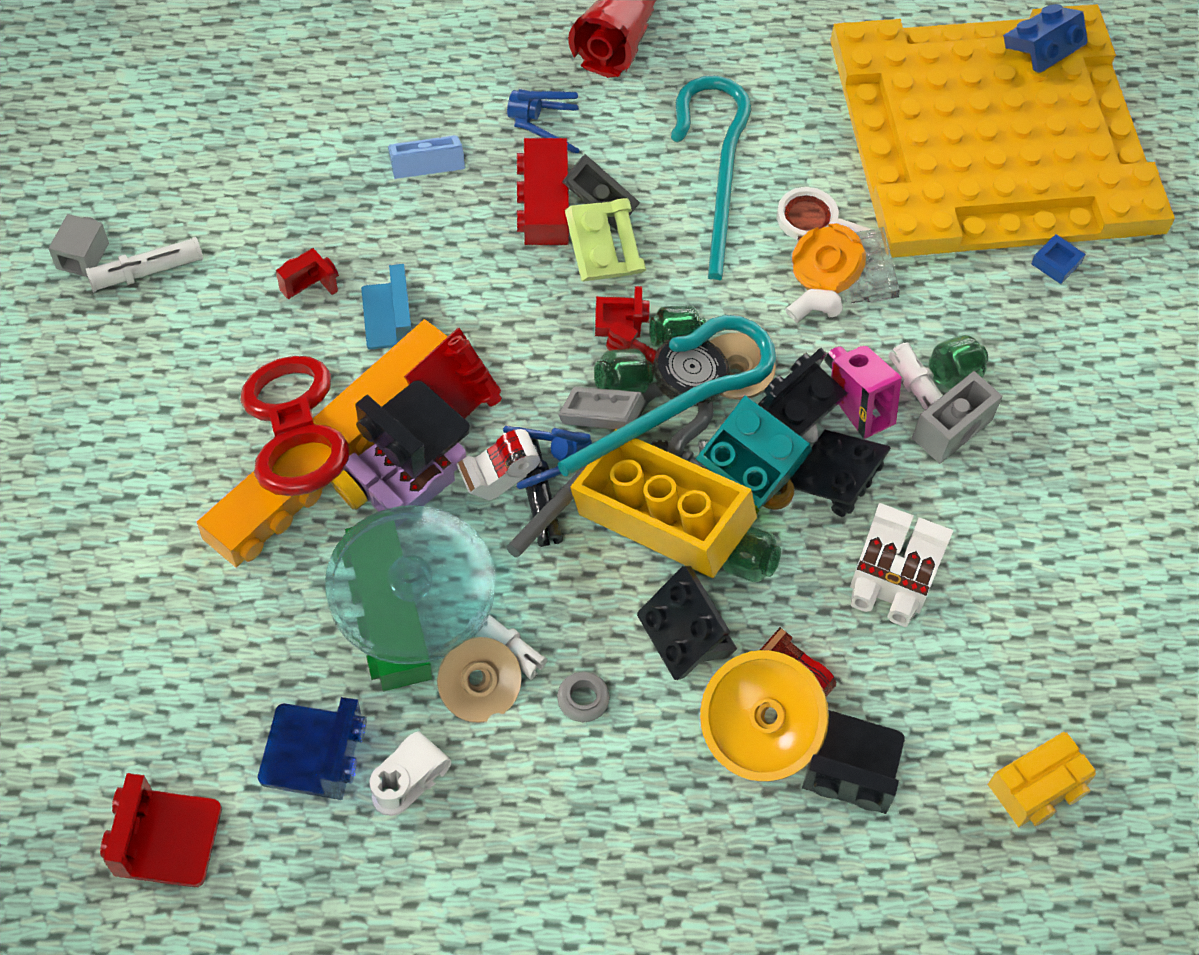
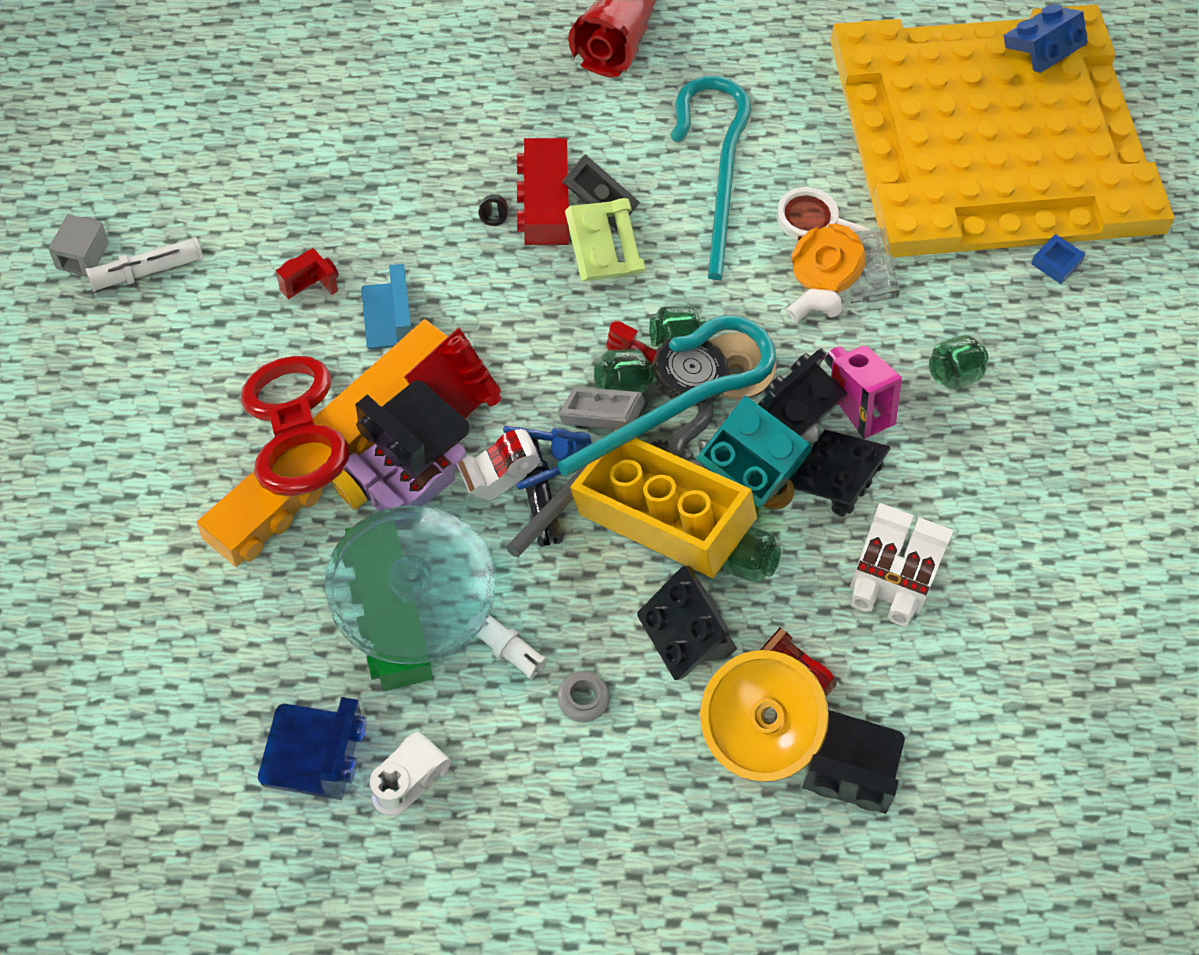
(160, 834): red bracket -> none
(426, 156): light blue slope -> none
(485, 209): none -> black hinge
(498, 686): tan dish -> none
(527, 105): blue plant -> none
(626, 310): red bracket -> none
(915, 375): white pin -> none
(956, 417): light grey brick -> none
(1042, 780): yellow brick -> none

